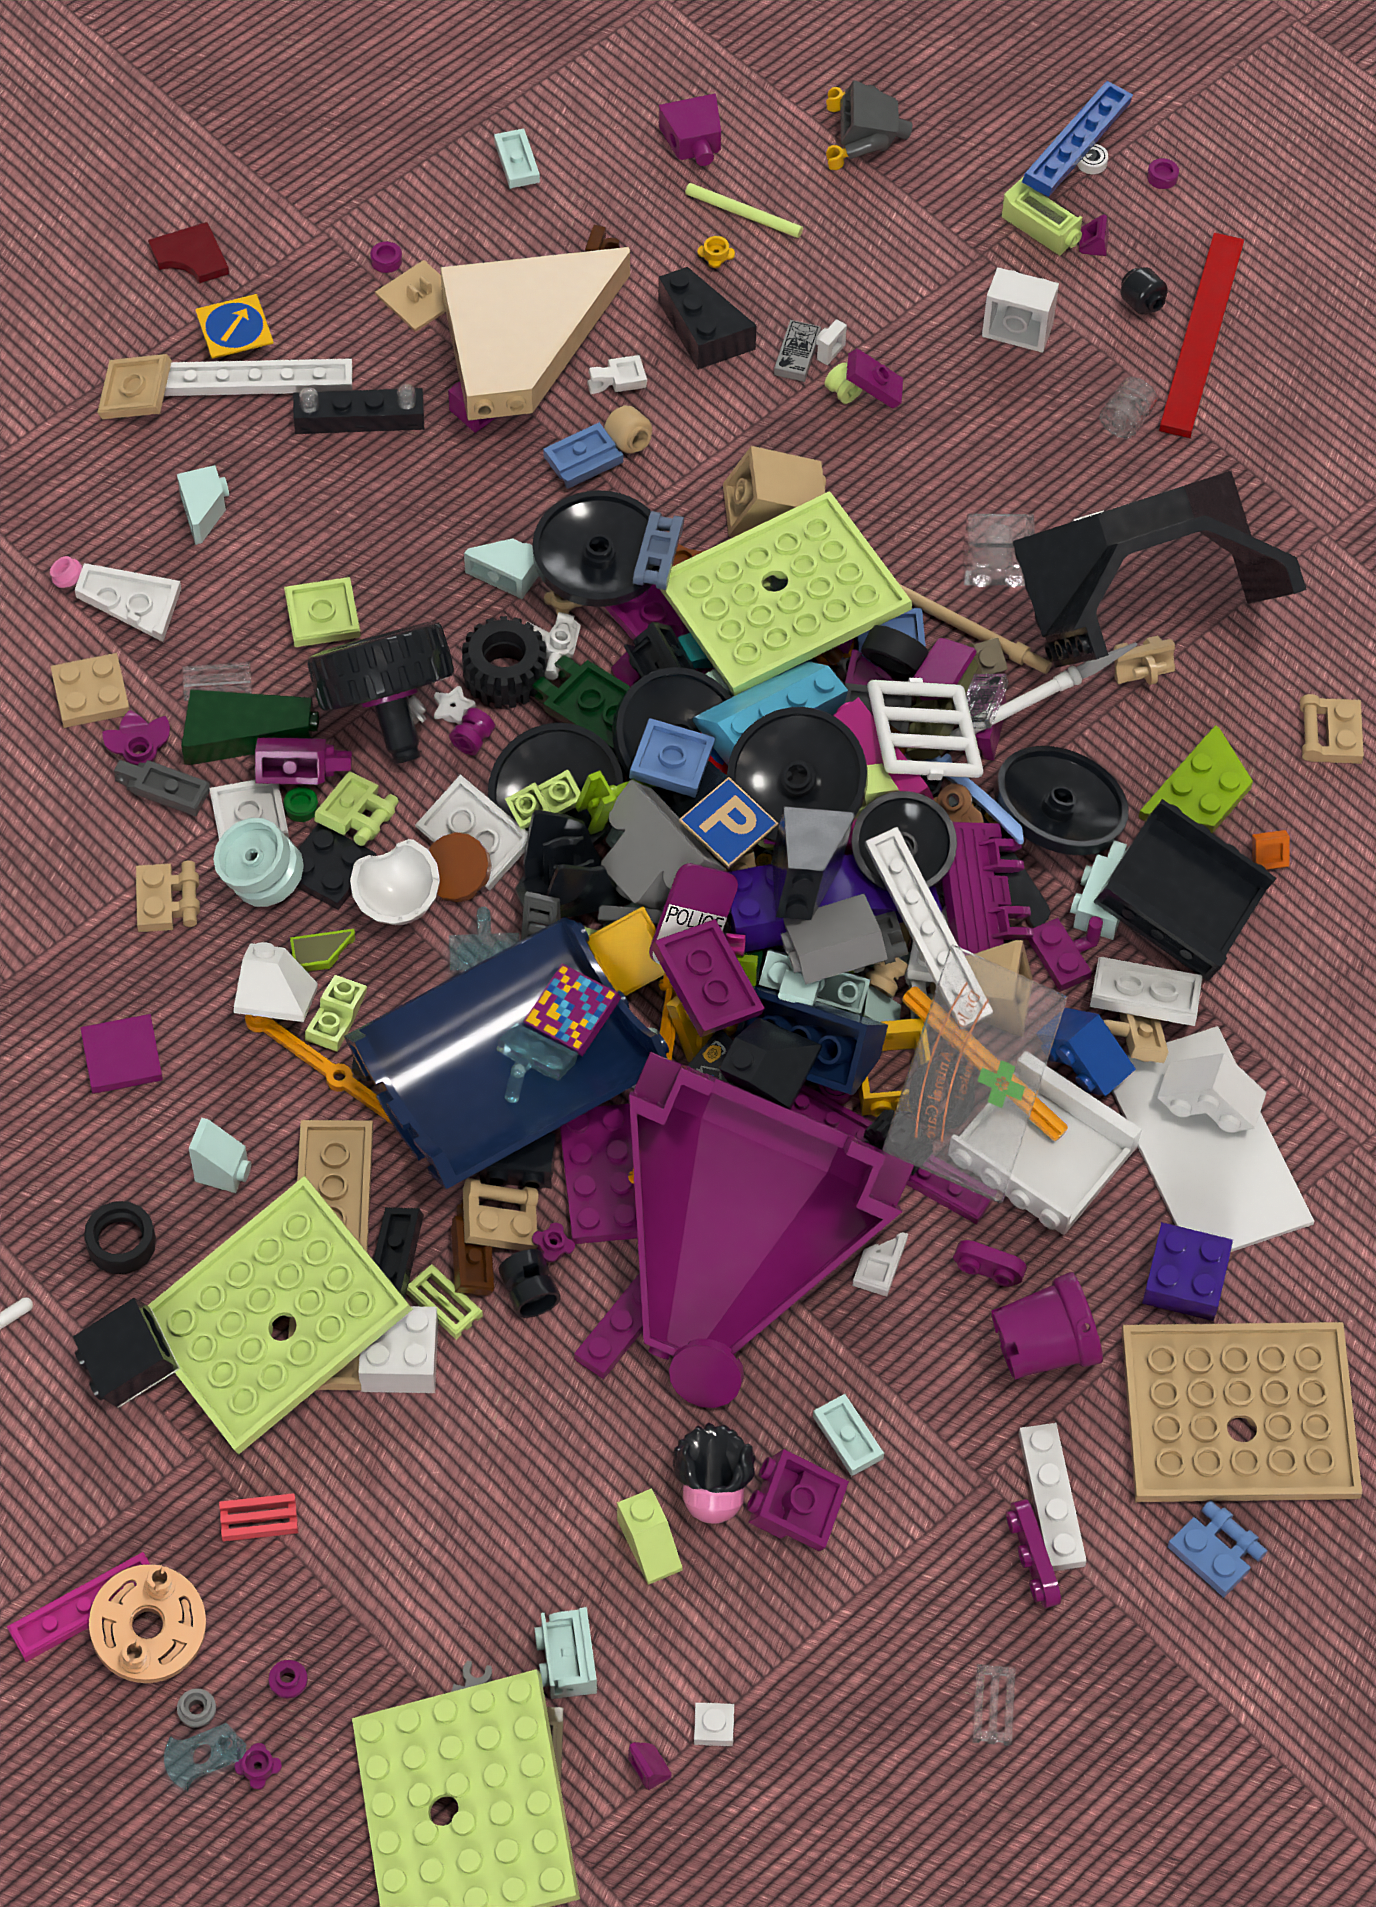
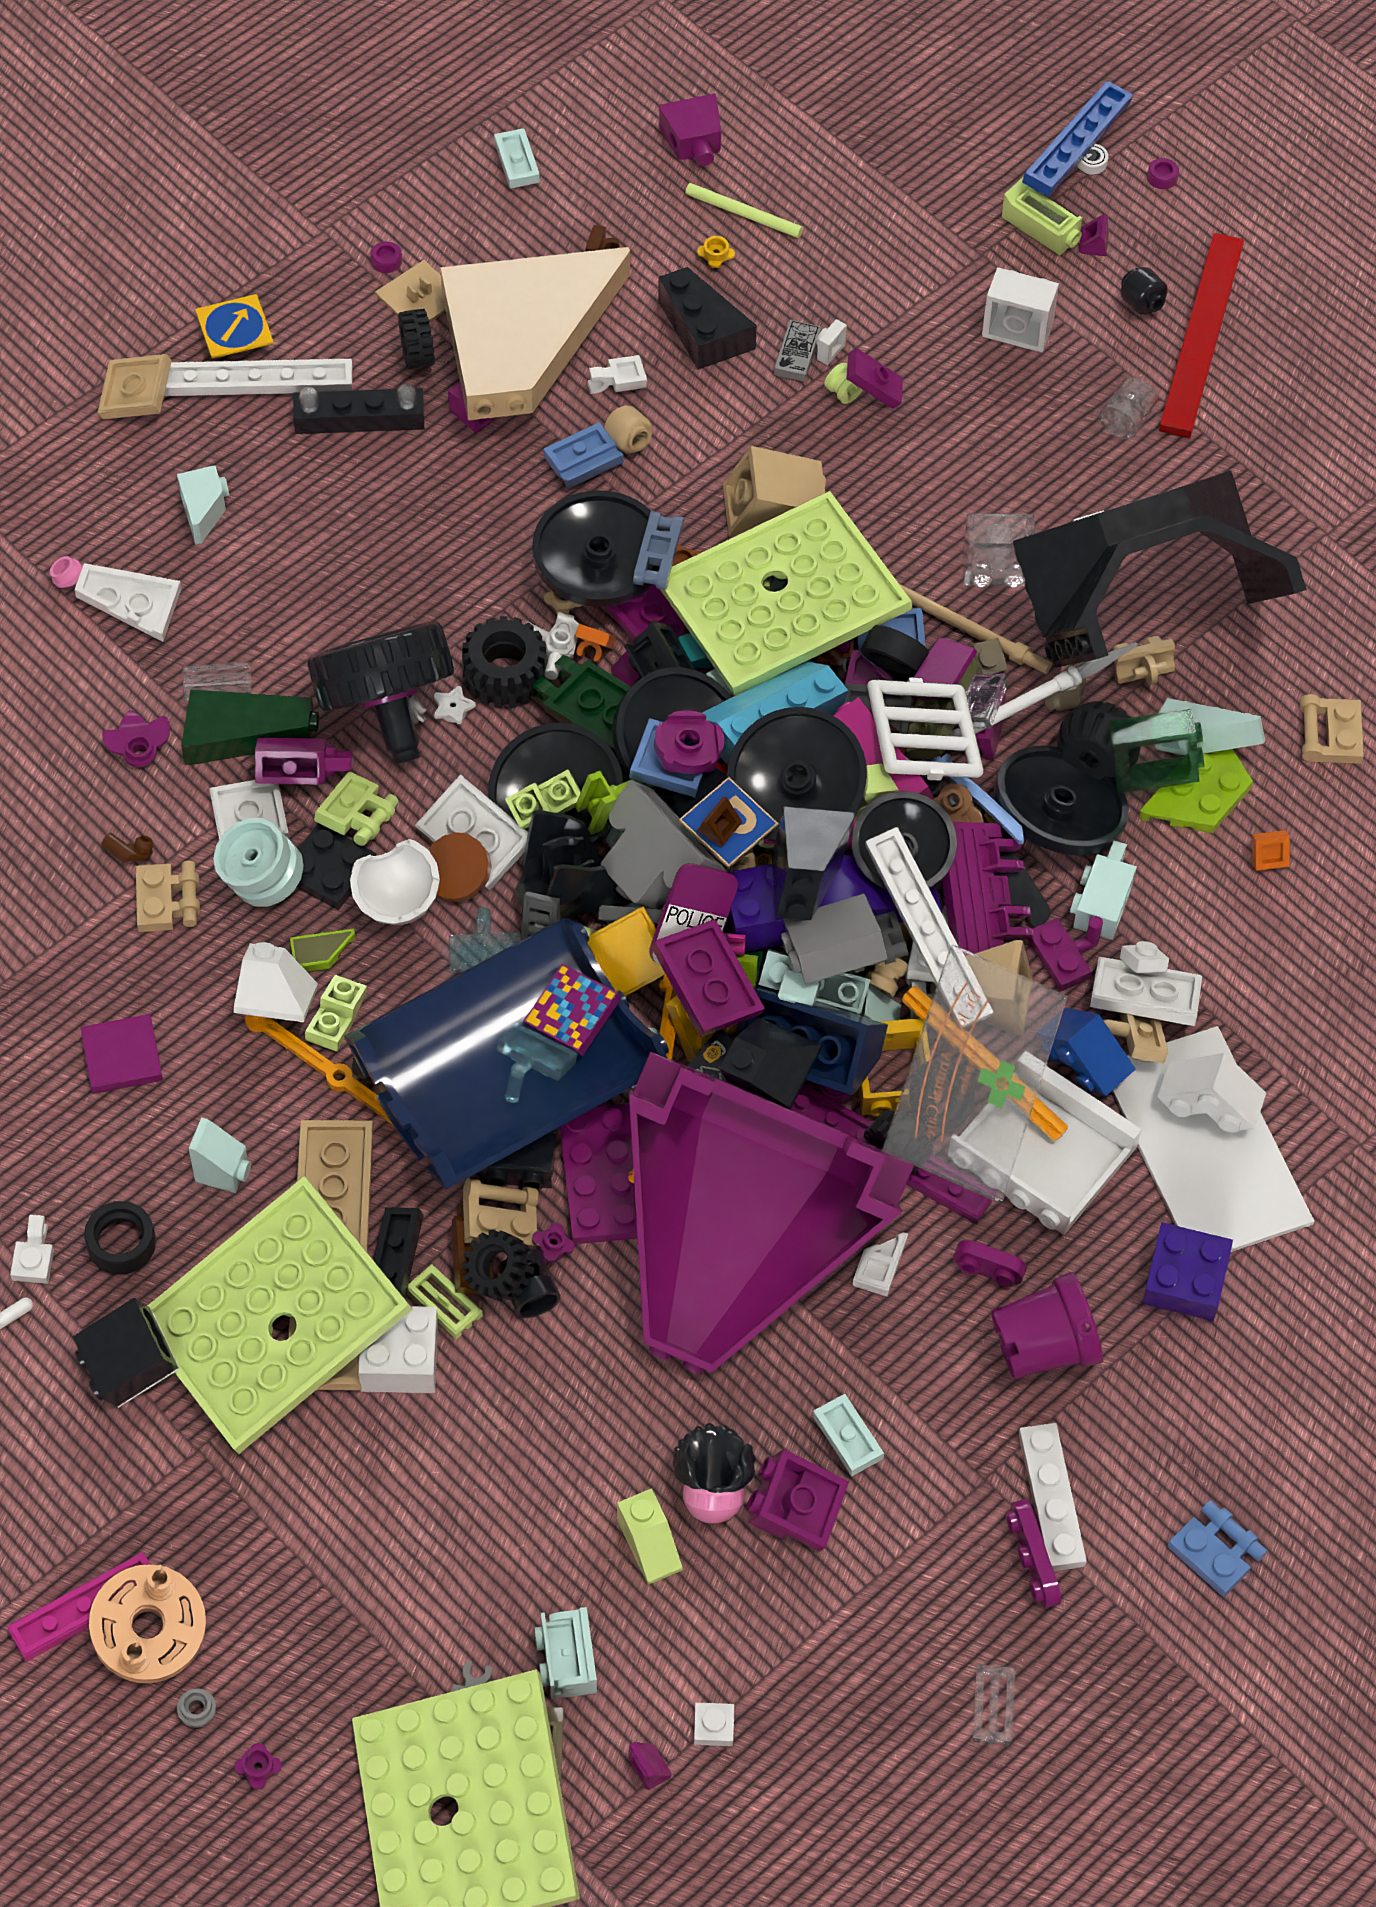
(33, 1258): none -> white plate
(90, 690): tan plate -> none
(128, 852): none -> reddish brown arm
(163, 785): dark grey hinge -> none
(179, 1754): clear light blue piece -> none
(192, 251): dark red tile -> none
(255, 1504): coral tile -> none
(290, 1689): magenta plate -> none
(300, 804): green tile -> none
(322, 612): yellowish green plate -> none
(416, 338): none -> black tyre
(473, 729): magenta wheel -> none
(503, 565): light aqua slope -> none
(515, 1270): none -> black tyre
(593, 638): none -> orange tile
(613, 1333): magenta plate -> none
(684, 758): none -> magenta plate
(706, 1373): magenta tile -> none
(720, 823): none -> reddish brown slope
(867, 122): dark grey torso -> none
(1066, 699): none -> dark tan arm
(1087, 739): none -> black wheel
(1144, 957): none -> white plate
(1155, 730): none -> clear green window
(1184, 889): black panel -> none
(1220, 728): none -> light aqua slope
(1277, 1376): tan plate -> none

